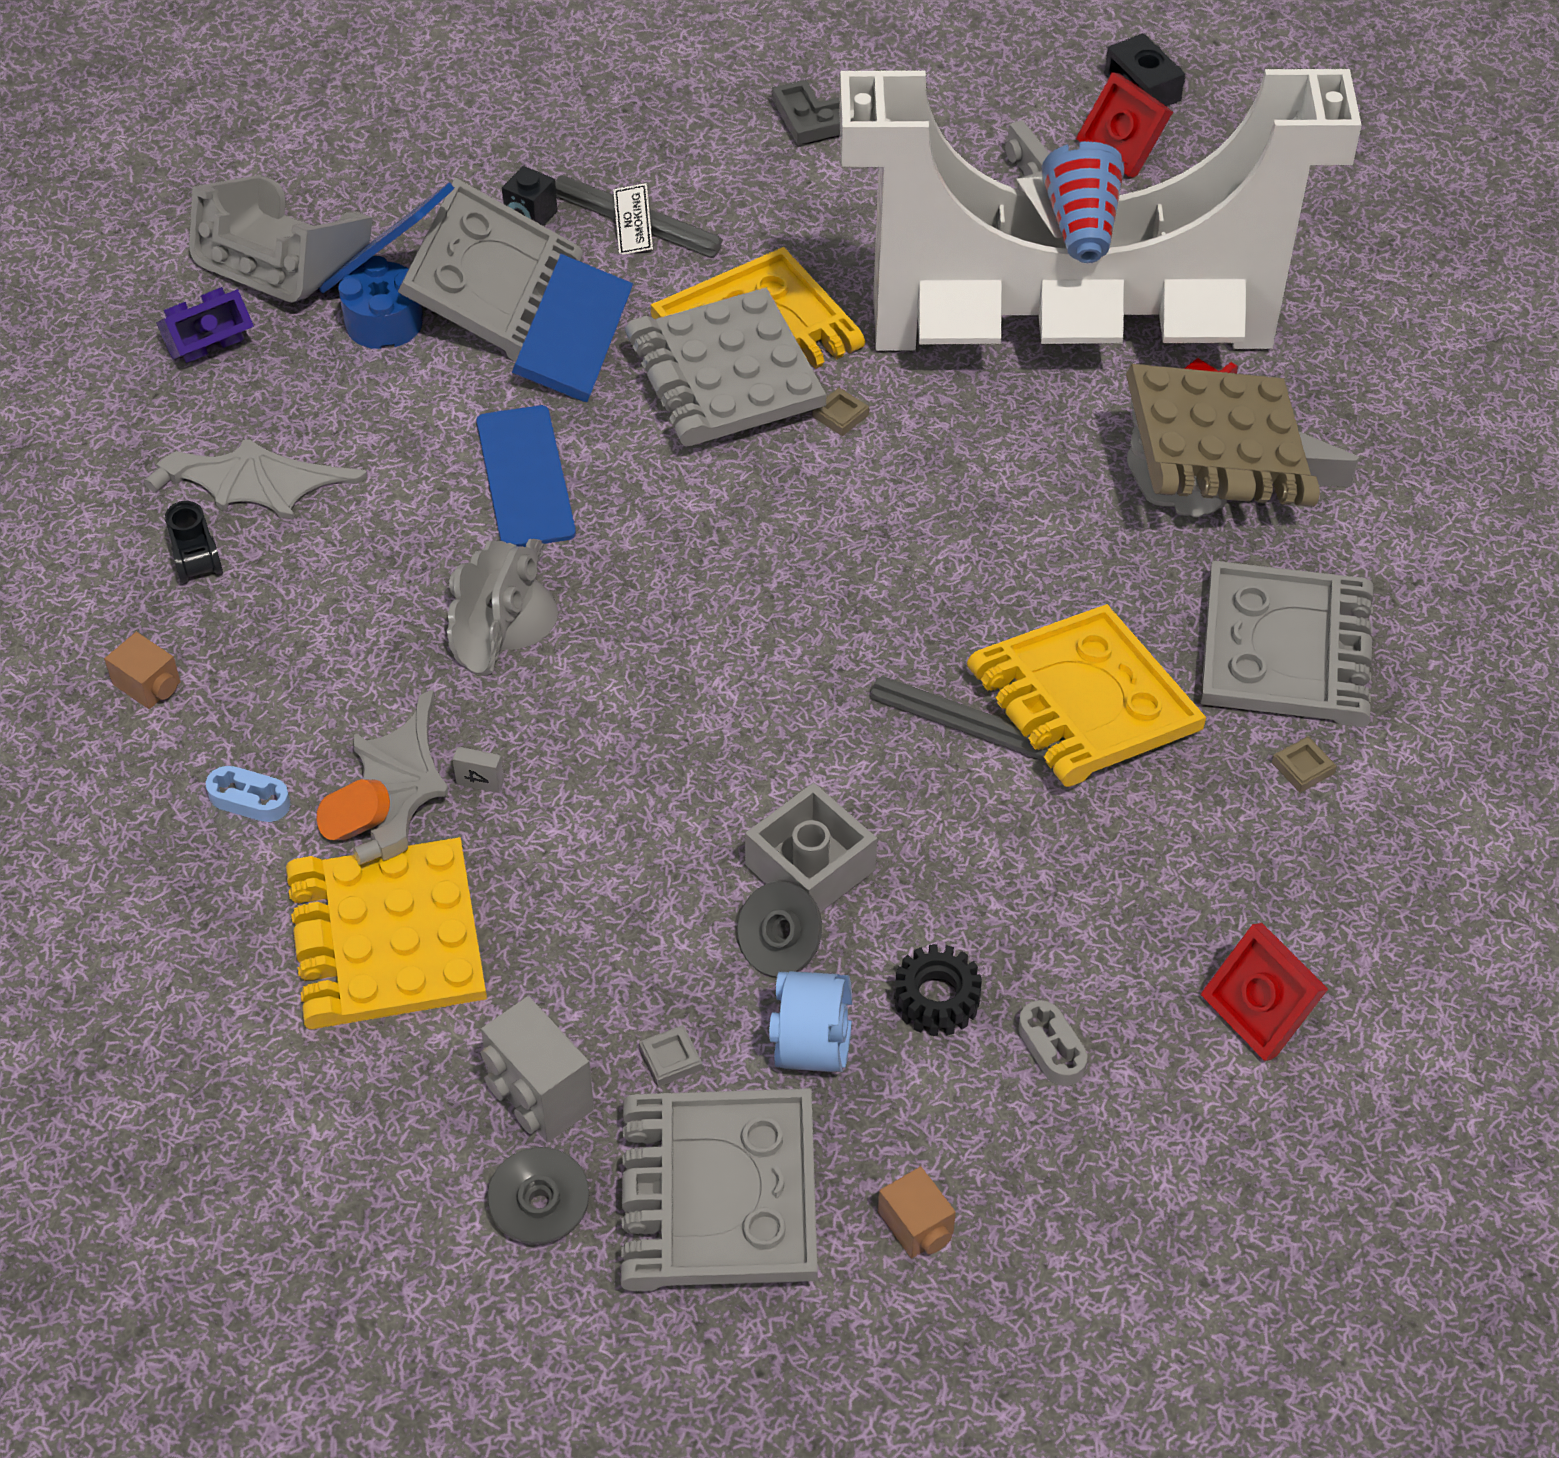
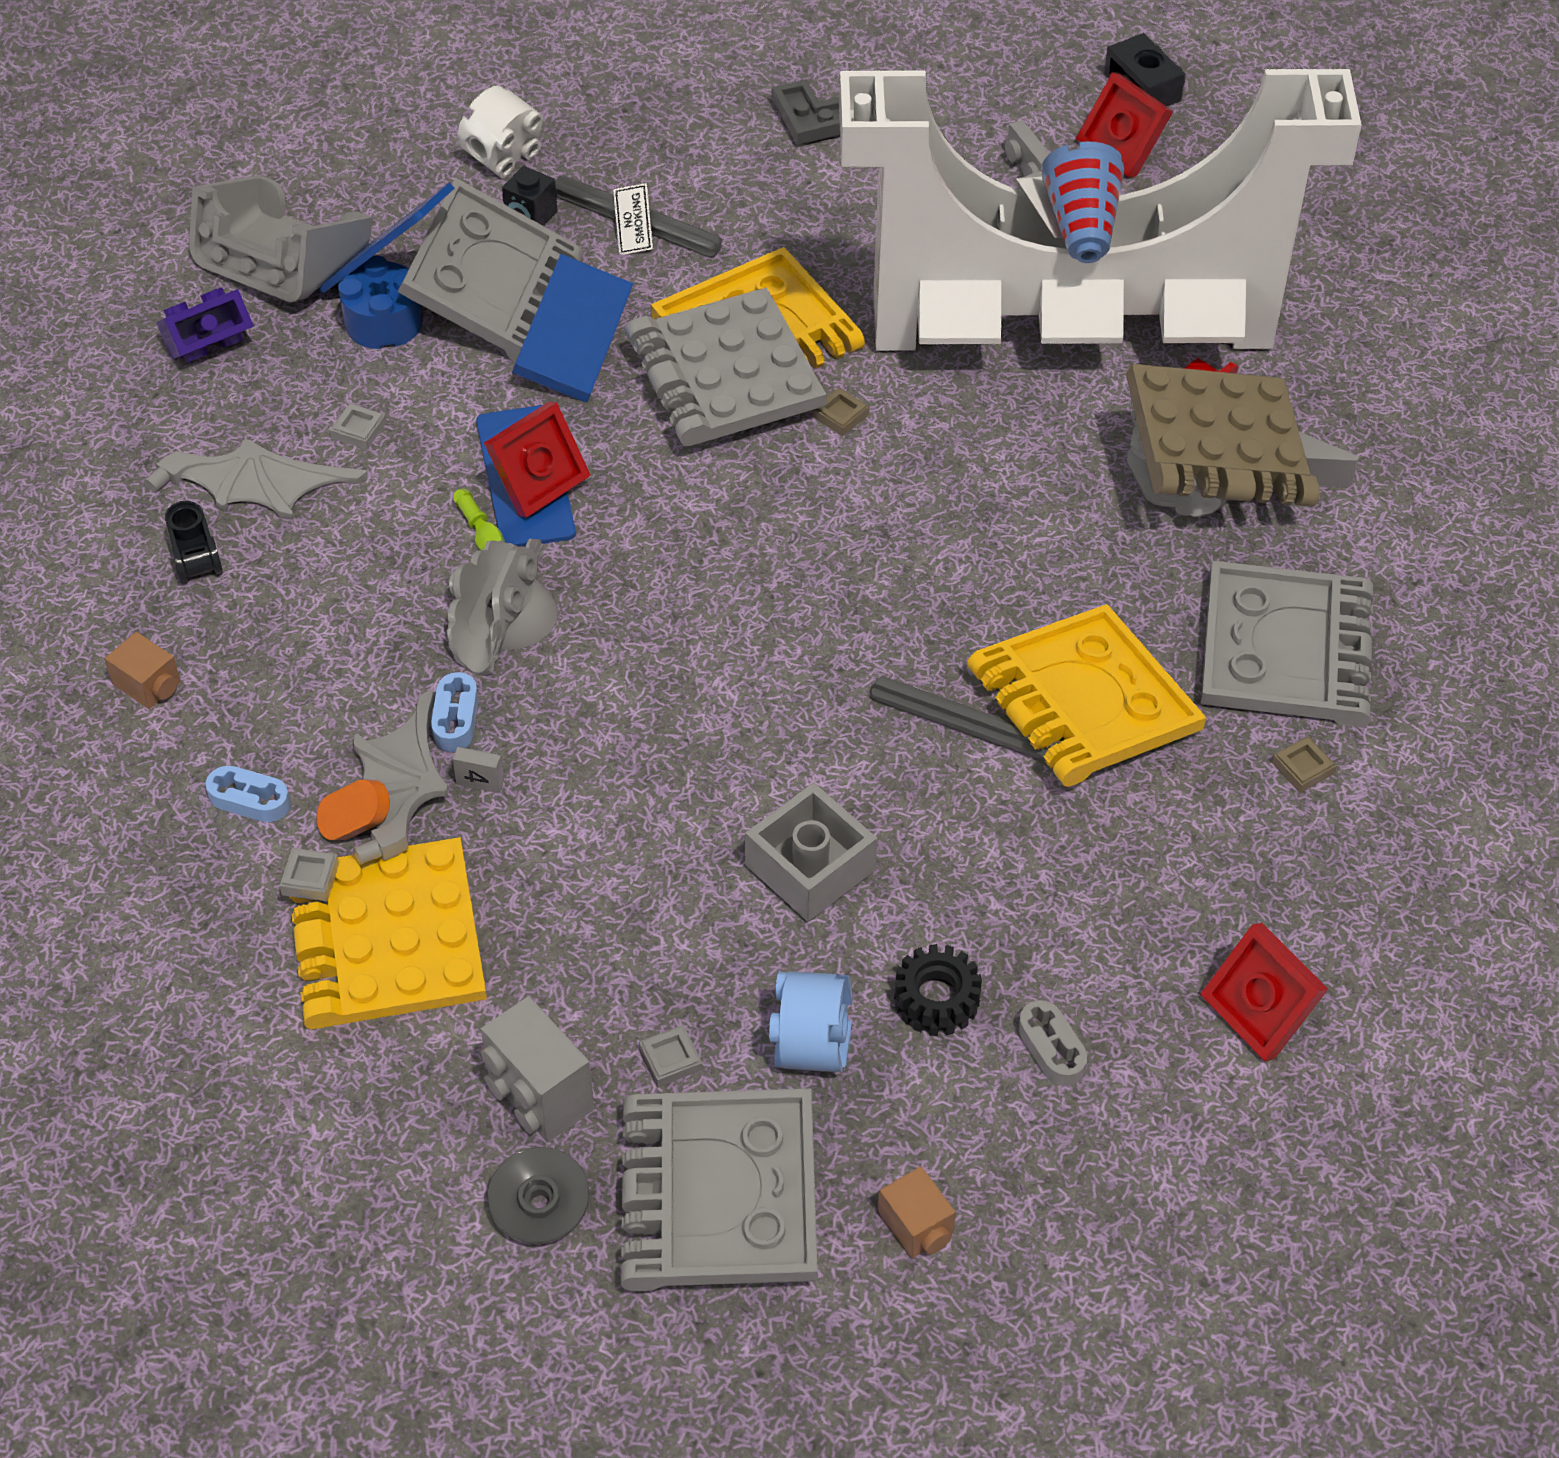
(309, 874): none -> light grey tile
(358, 426): none -> light grey tile
(445, 711): none -> light blue beam
(476, 518): none -> lime piece
(500, 130): none -> white brick
(537, 459): none -> red tile
(763, 925): dark grey dish -> none

